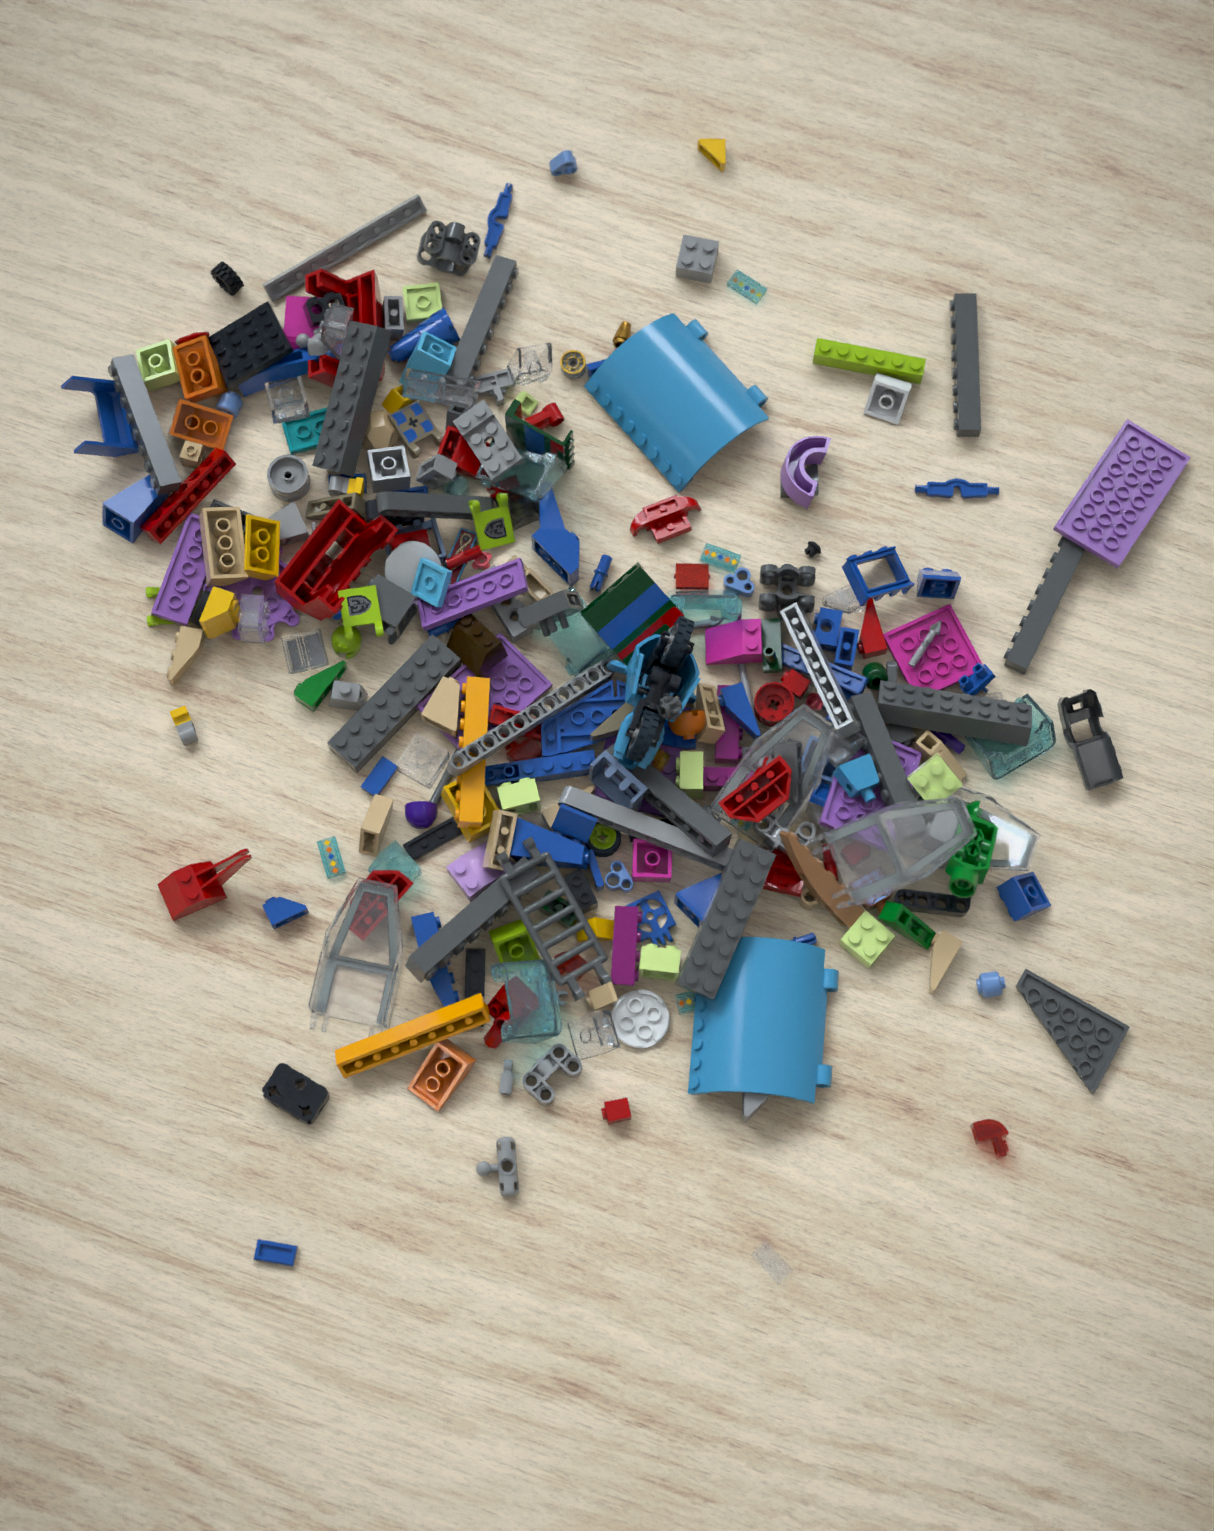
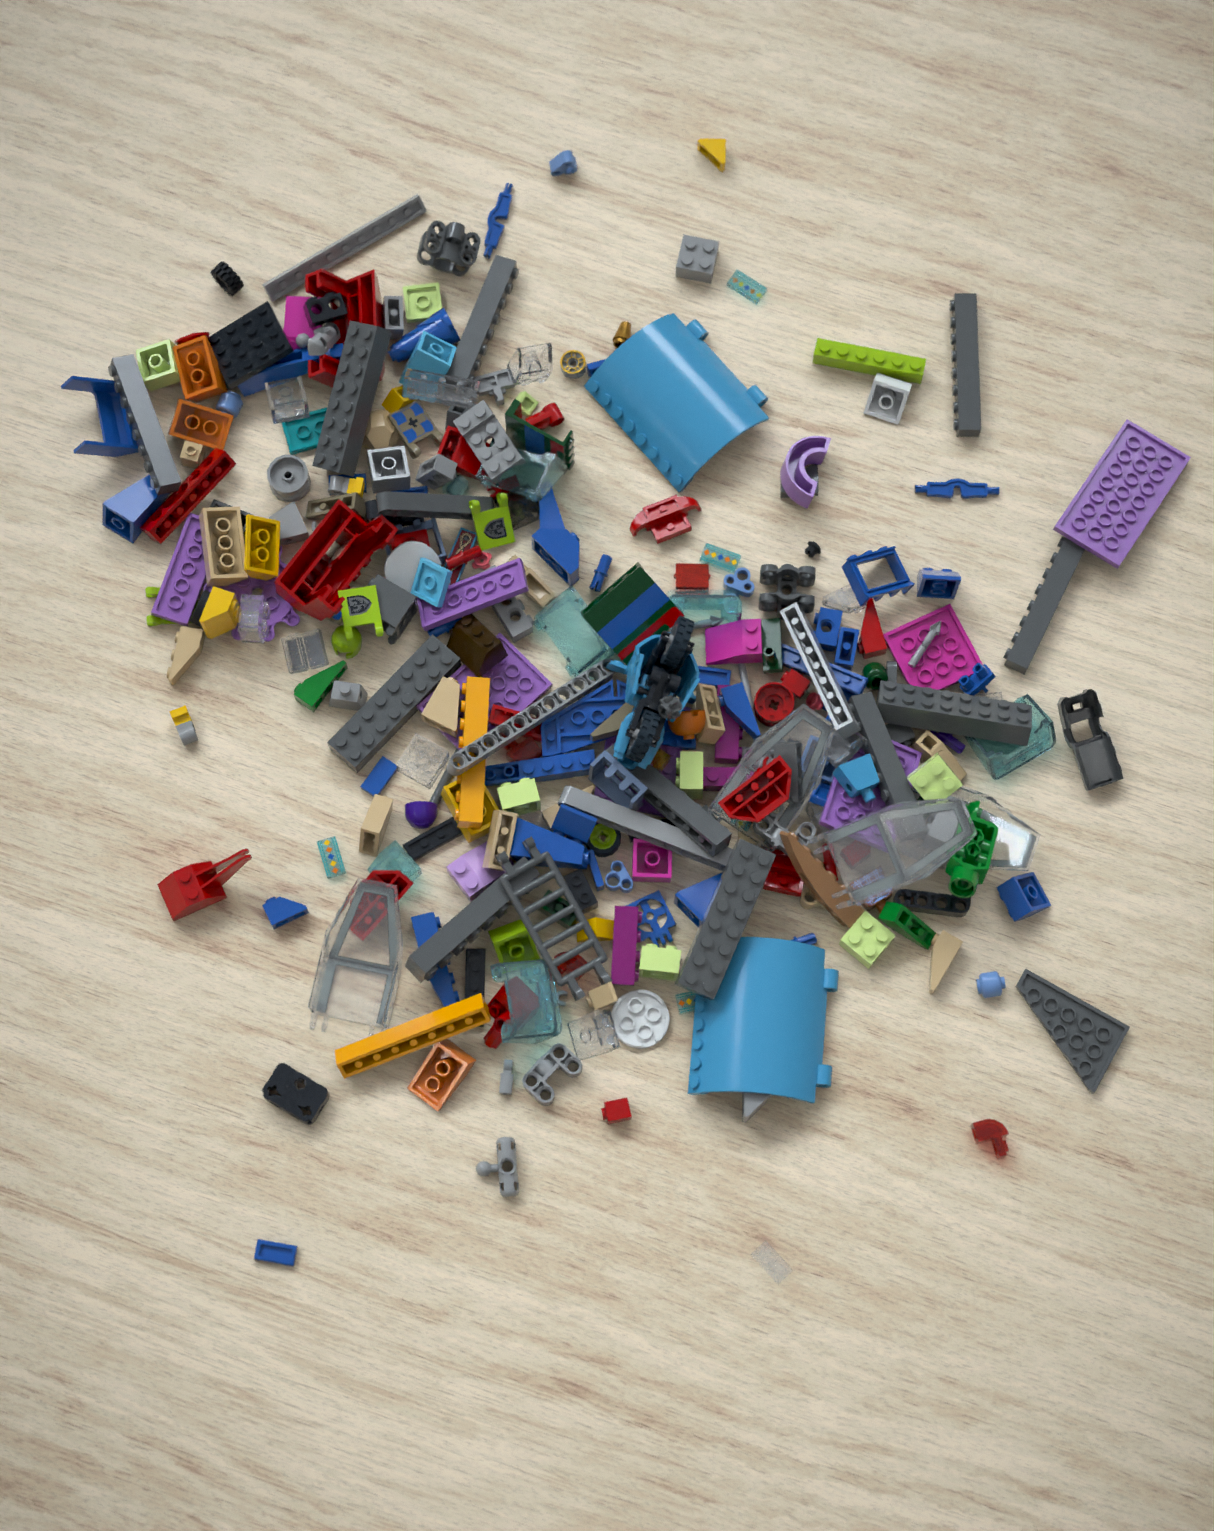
(335, 327): clear slope -> none
(550, 610): dark grey piece -> none
(714, 676): none -> blue tile

